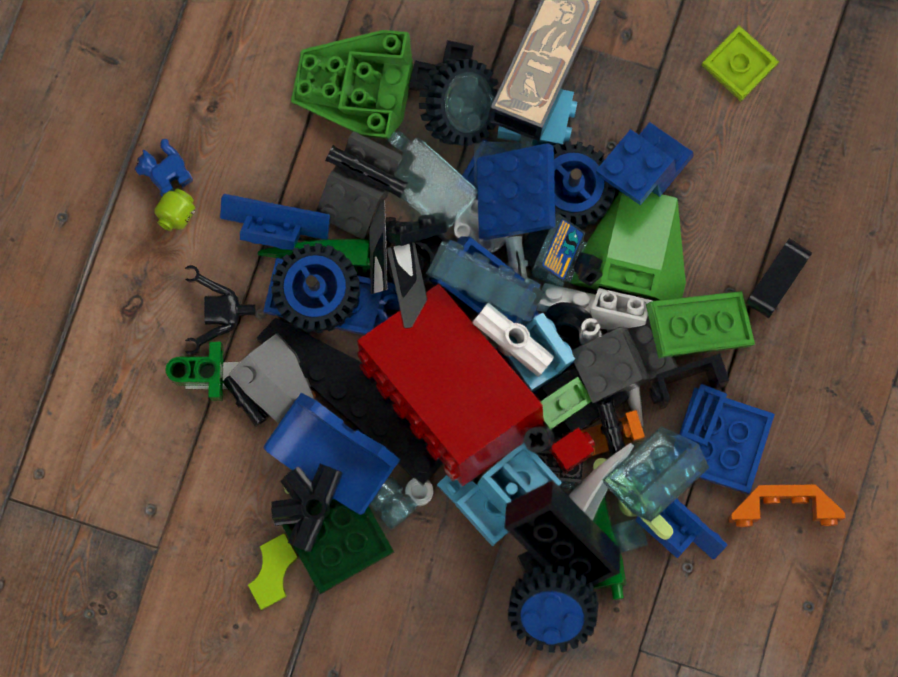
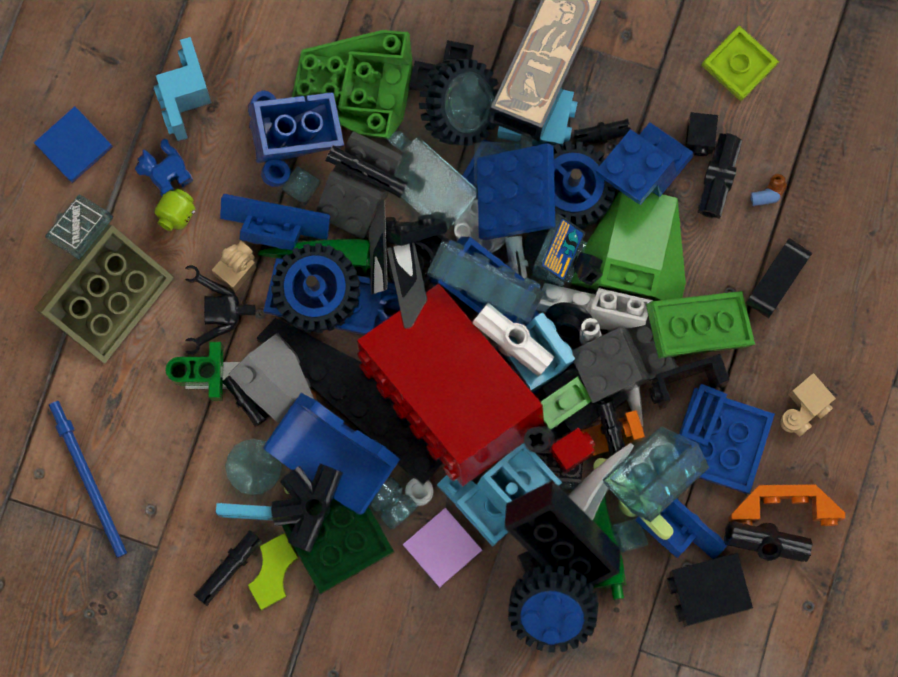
(65, 429): none -> blue bar
(73, 144): none -> blue tile
(79, 226): none -> clear light blue tile
(104, 293): none -> olive slope
(181, 90): none -> medium azure bracket
(224, 572): none -> black pin
(235, 266): none -> tan brick
(244, 511): none -> medium azure tile
(252, 468): none -> clear light blue dish
(290, 130): none -> blue piece
(301, 185): none -> clear light blue tile
(442, 547): none -> lavender tile
(602, 132): none -> black pin
(701, 133): none -> black brick
(709, 590): none -> black brick
(720, 175): none -> black piece
(768, 541): none -> black piece
(772, 193): none -> arm
(812, 400): none -> tan brick

